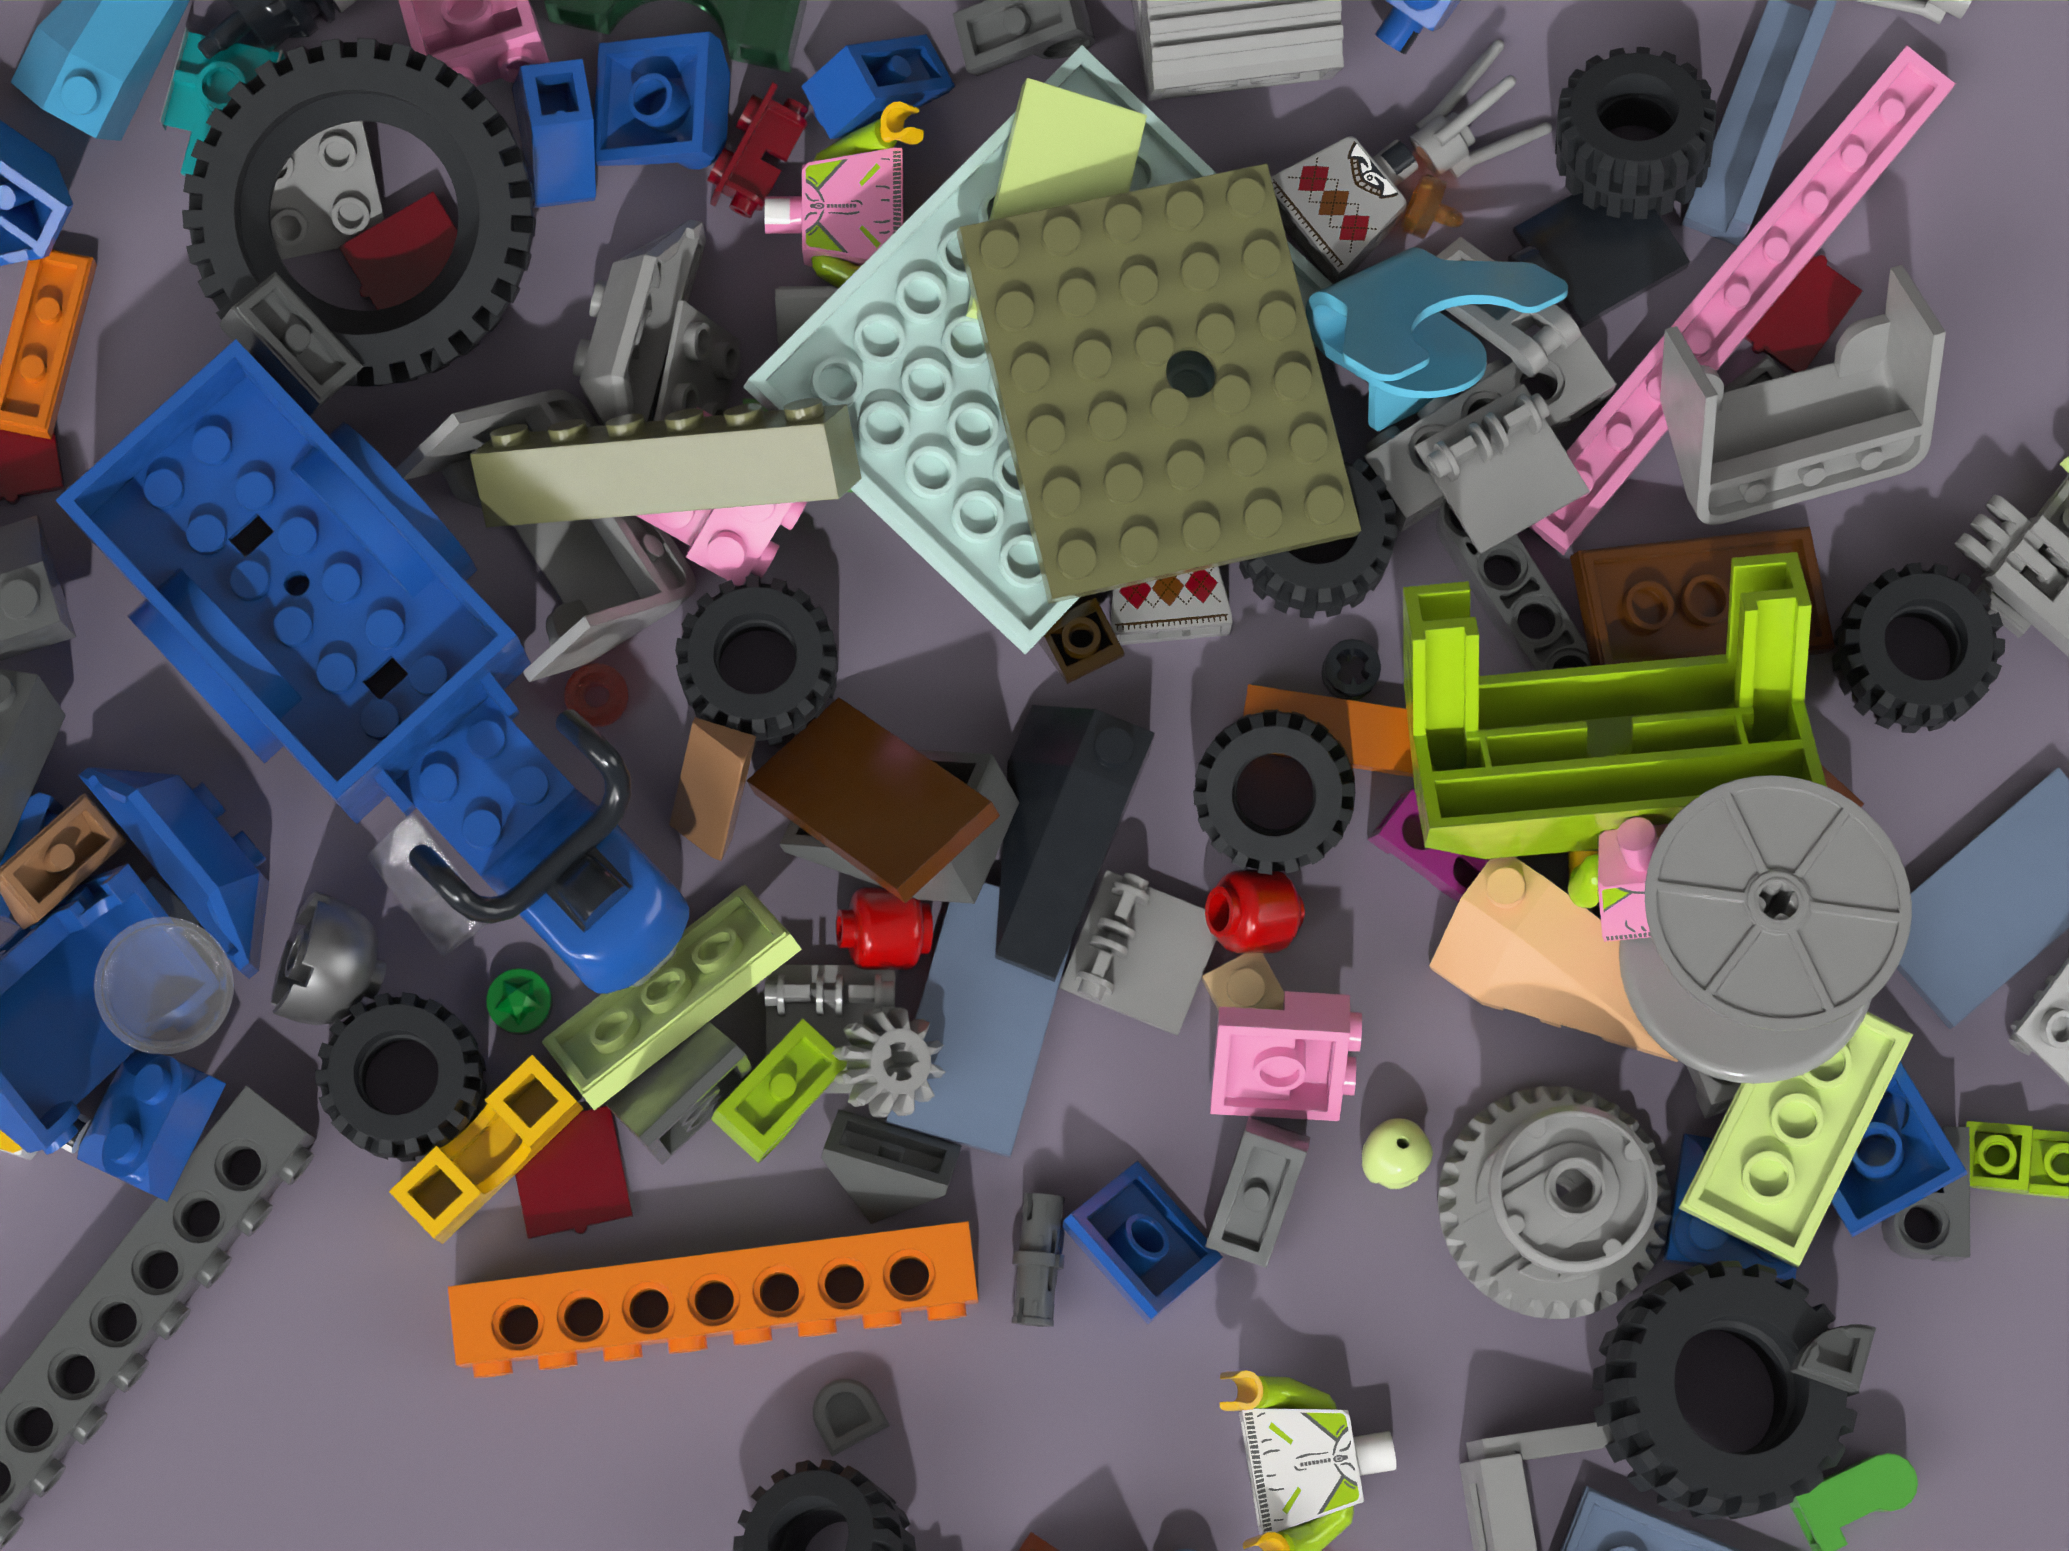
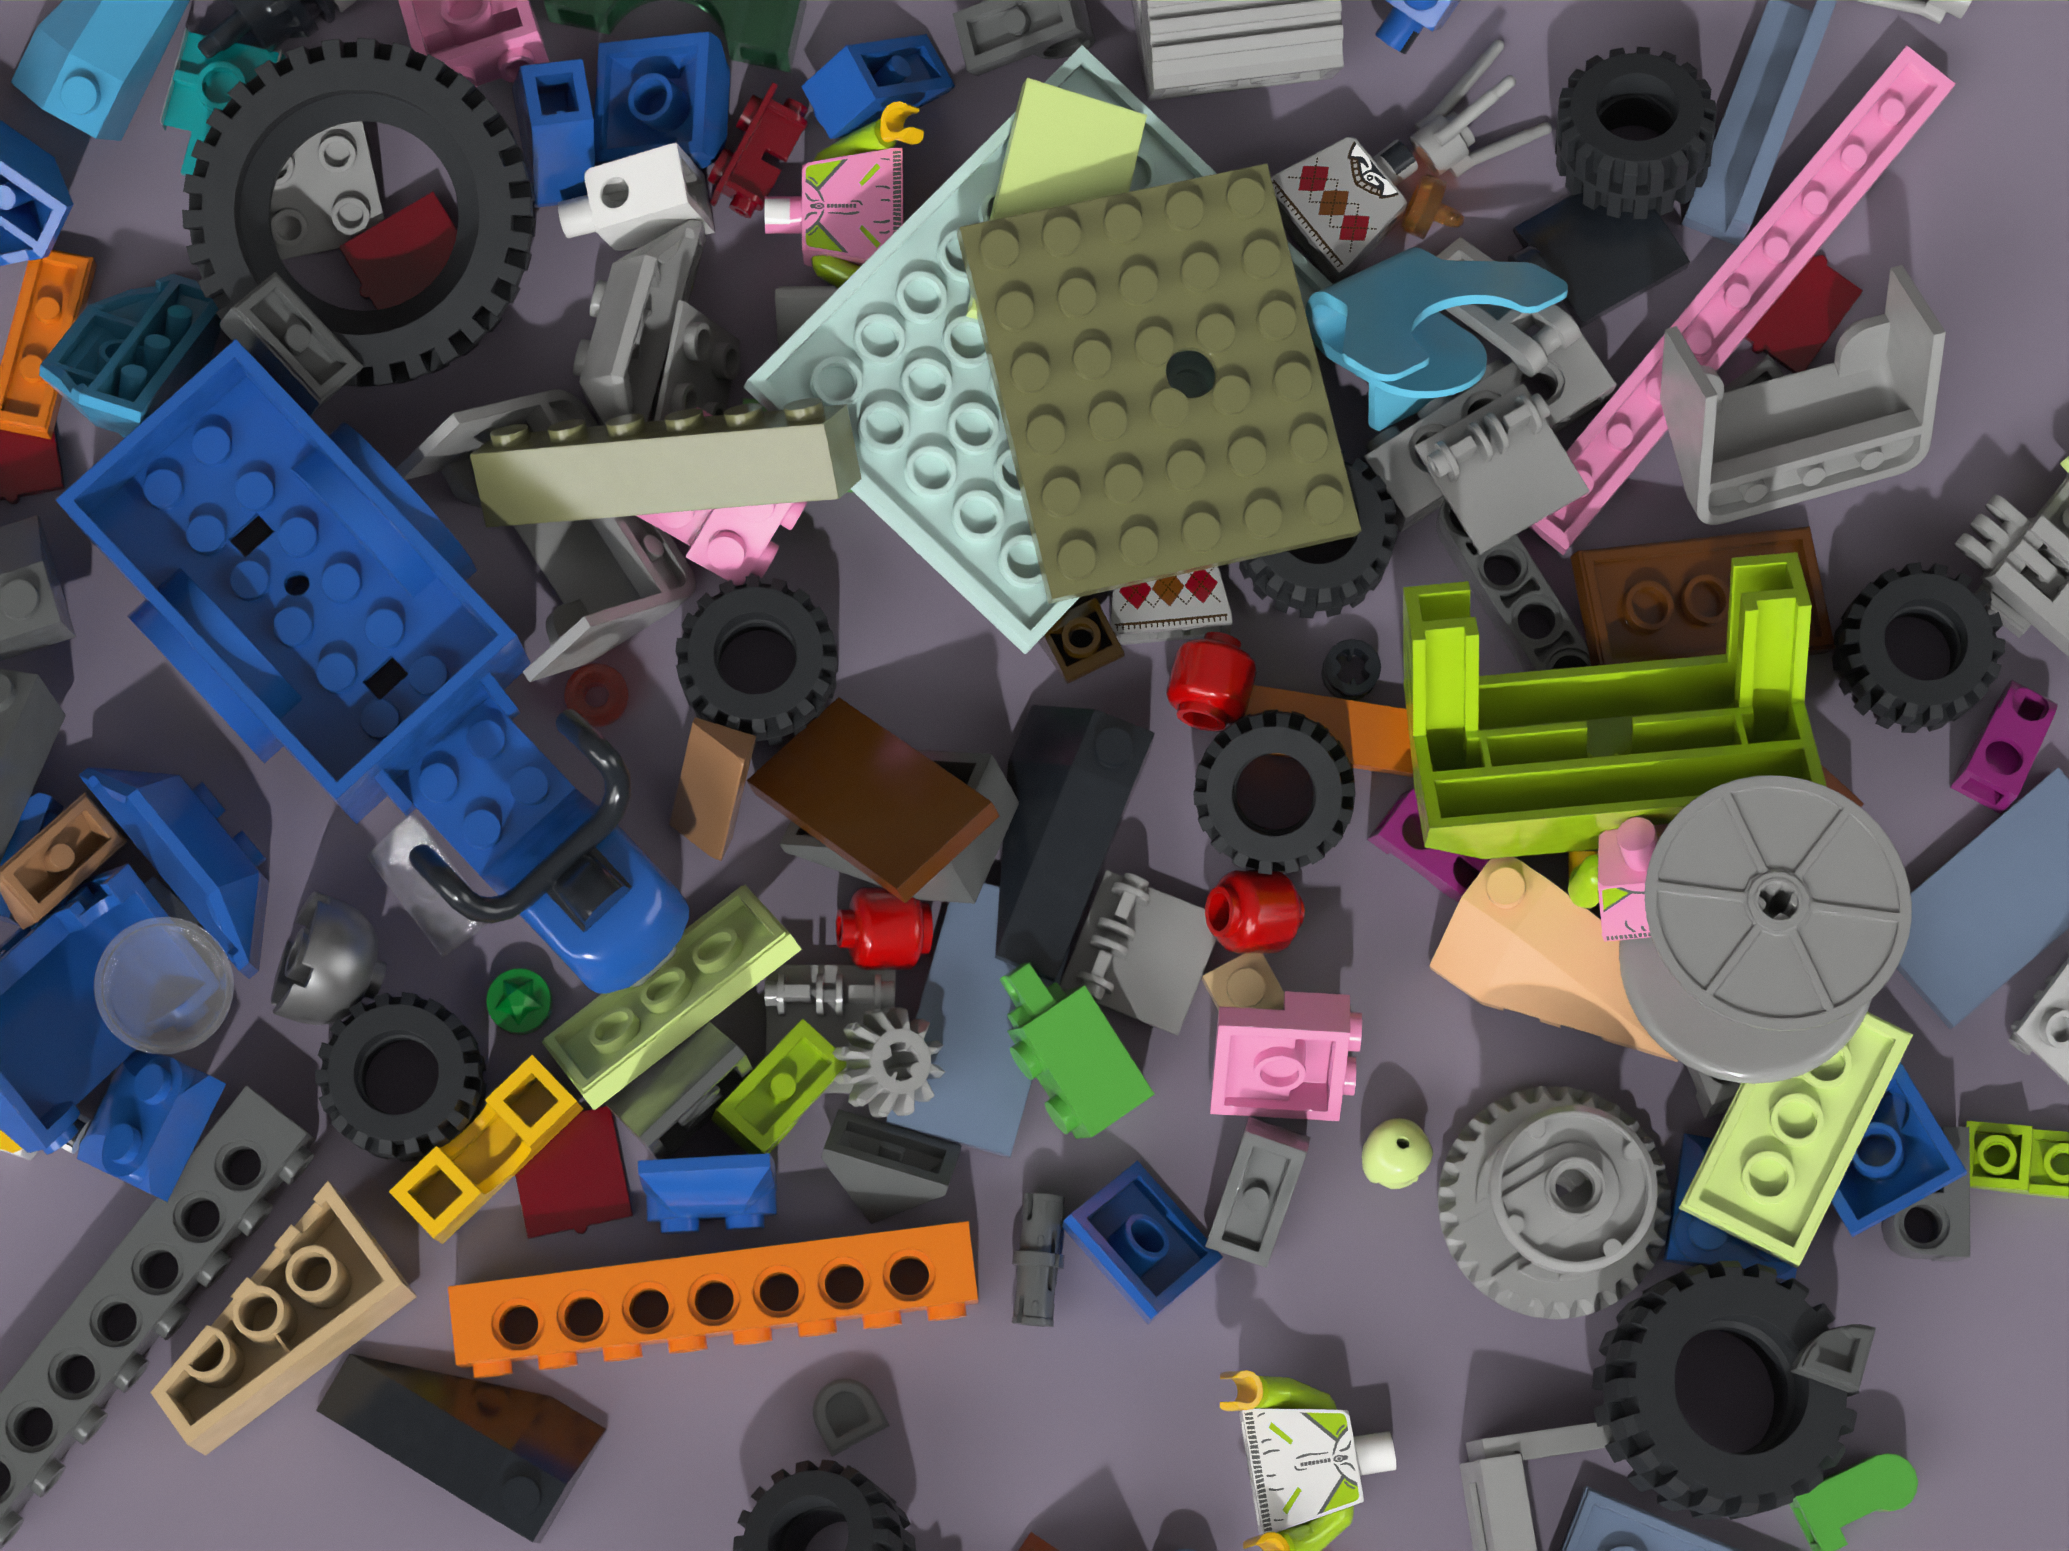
(133, 352): none -> dark azure wedge
(286, 1323): none -> tan wedge
(479, 1440): none -> black wedge
(639, 198): none -> white torso
(709, 1188): none -> blue slope
(1072, 1054): none -> bright green hinge
(1211, 681): none -> red head
(2005, 748): none -> magenta leg

